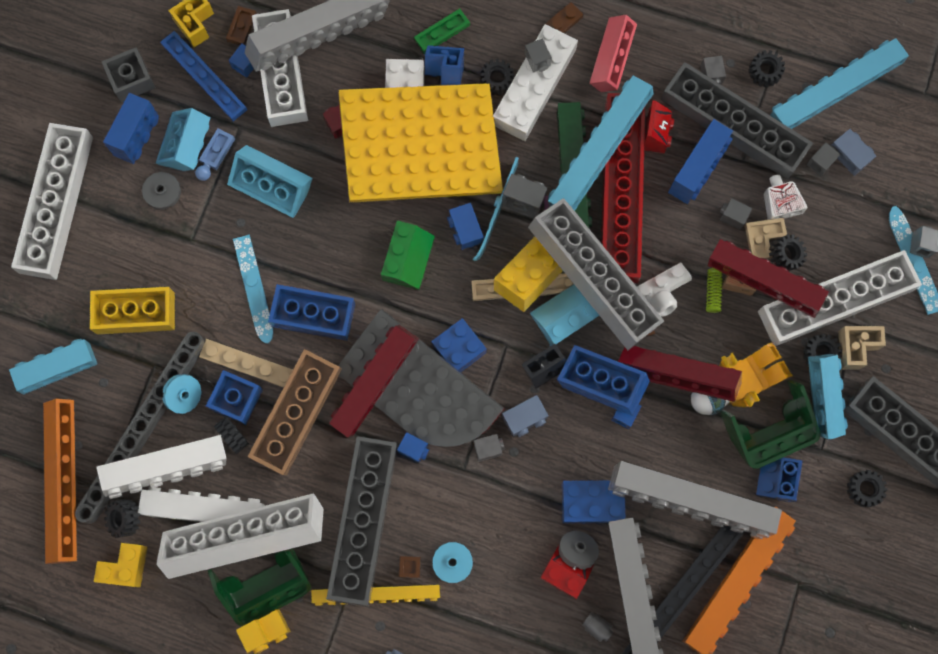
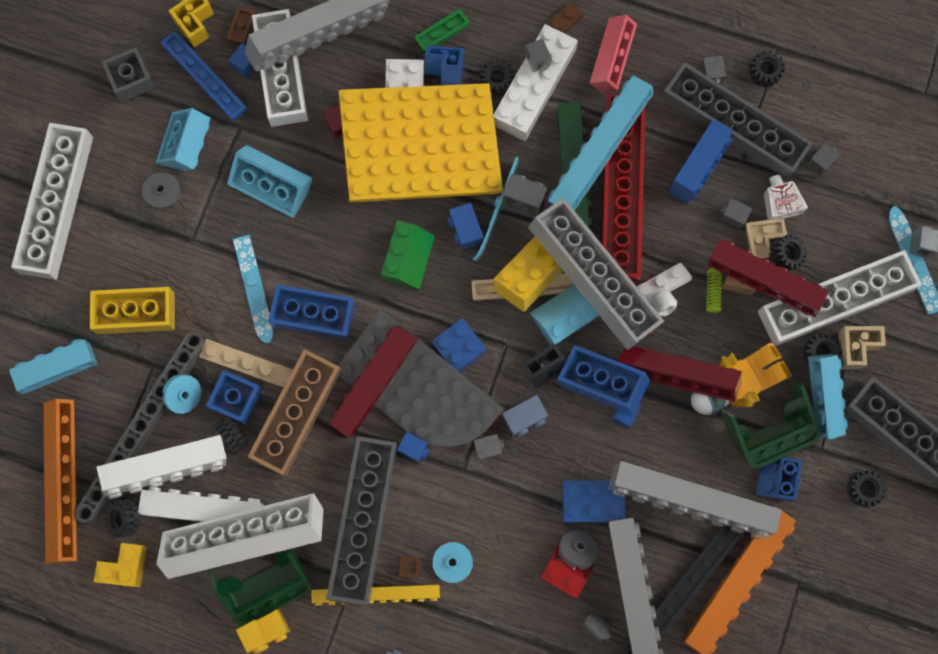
(131, 128): blue brick -> none
(214, 154): medium blue plate -> none
(657, 128): red slope -> none
(841, 84): medium azure brick -> none
(853, 152): sand blue brick -> none

